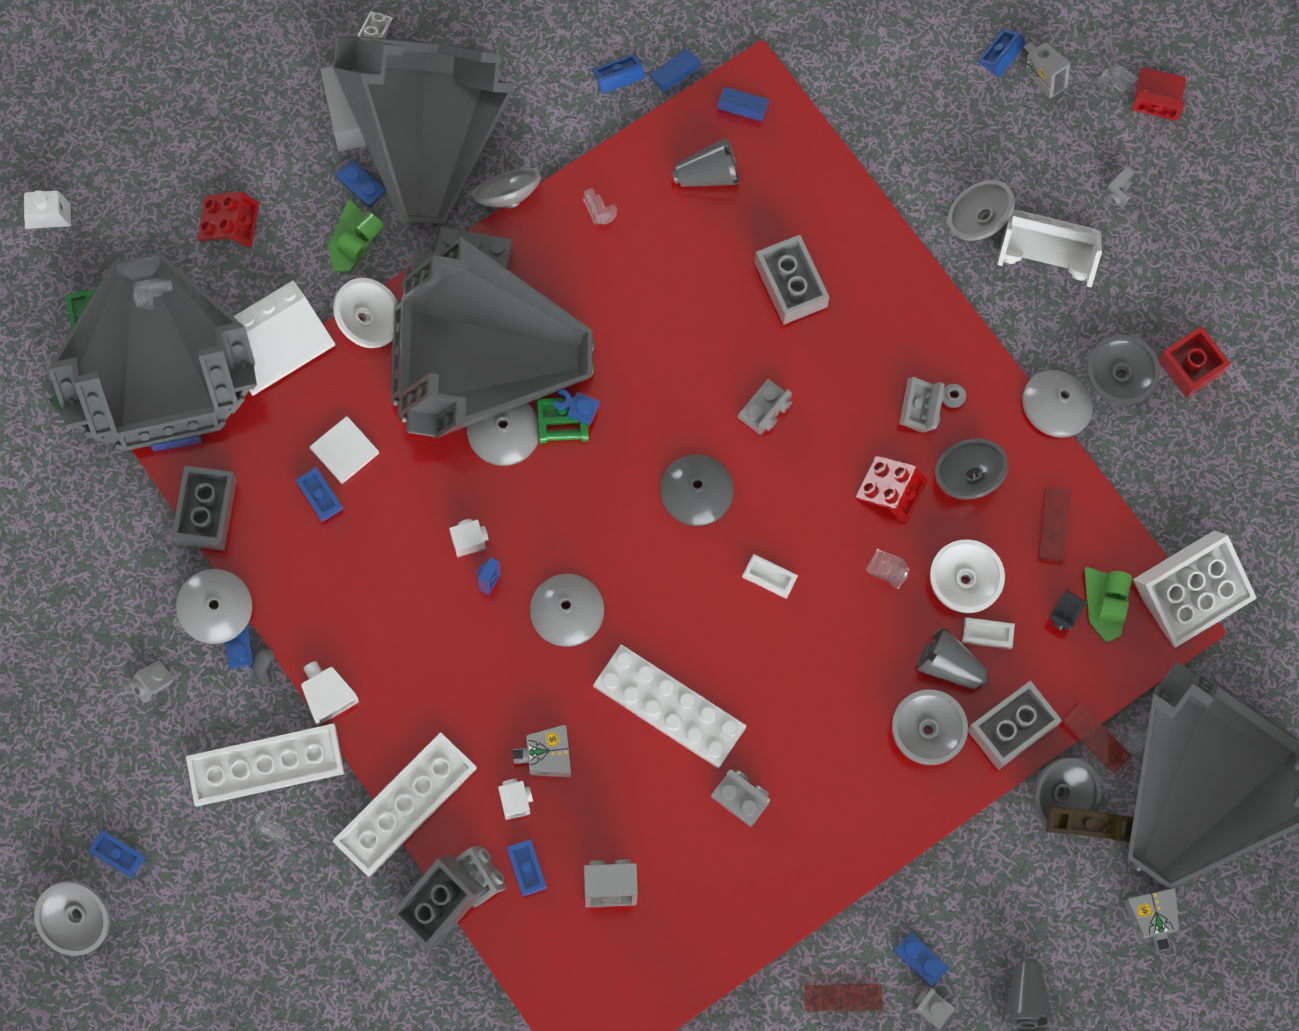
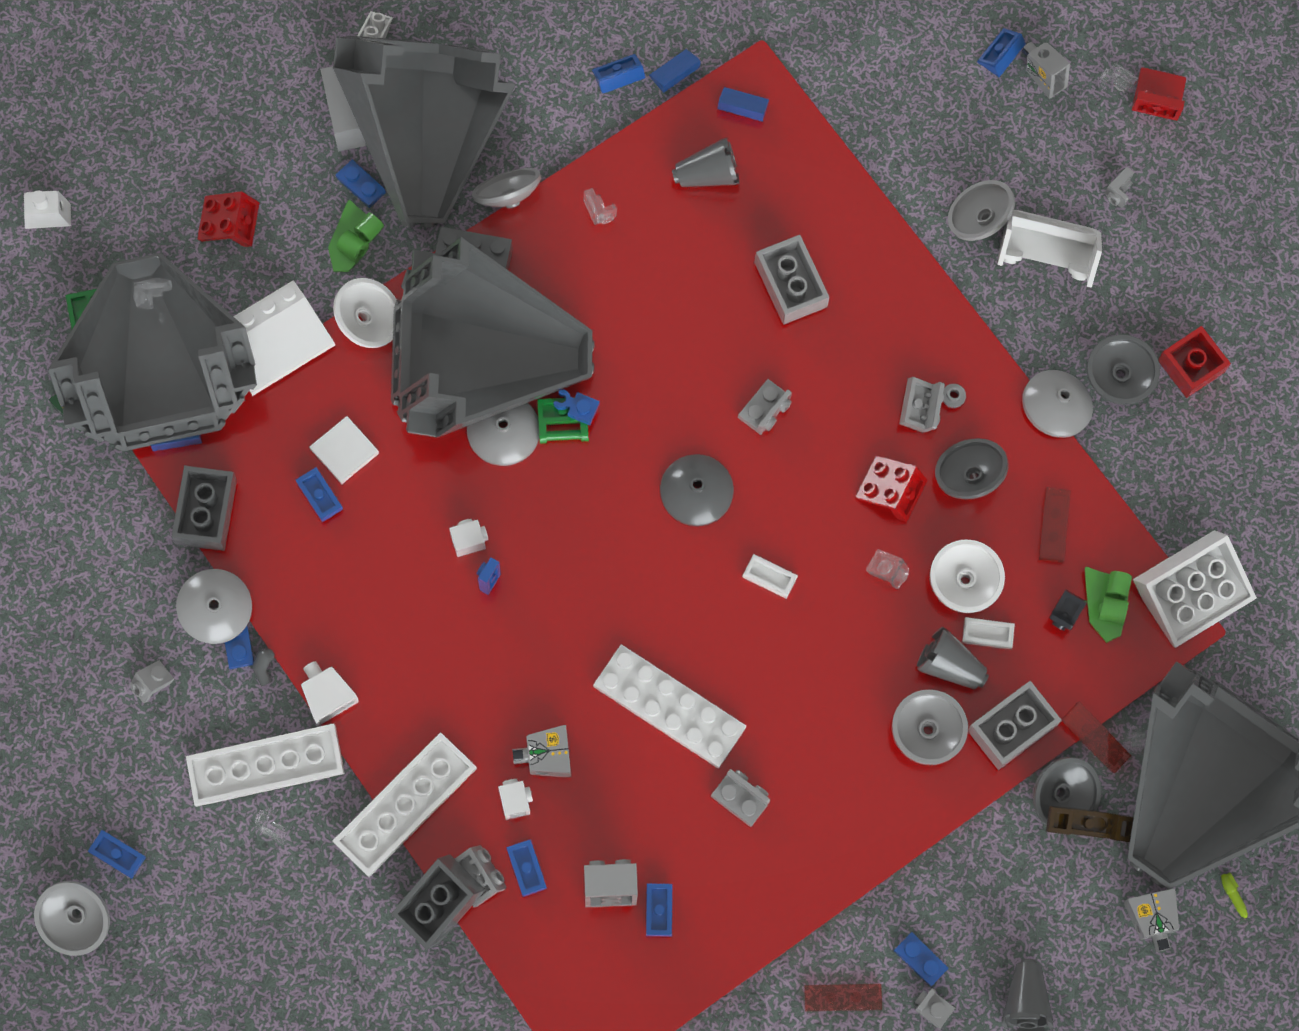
(571, 625): light grey dish -> none
(659, 910): none -> blue plate
(1230, 887): none -> lime piece

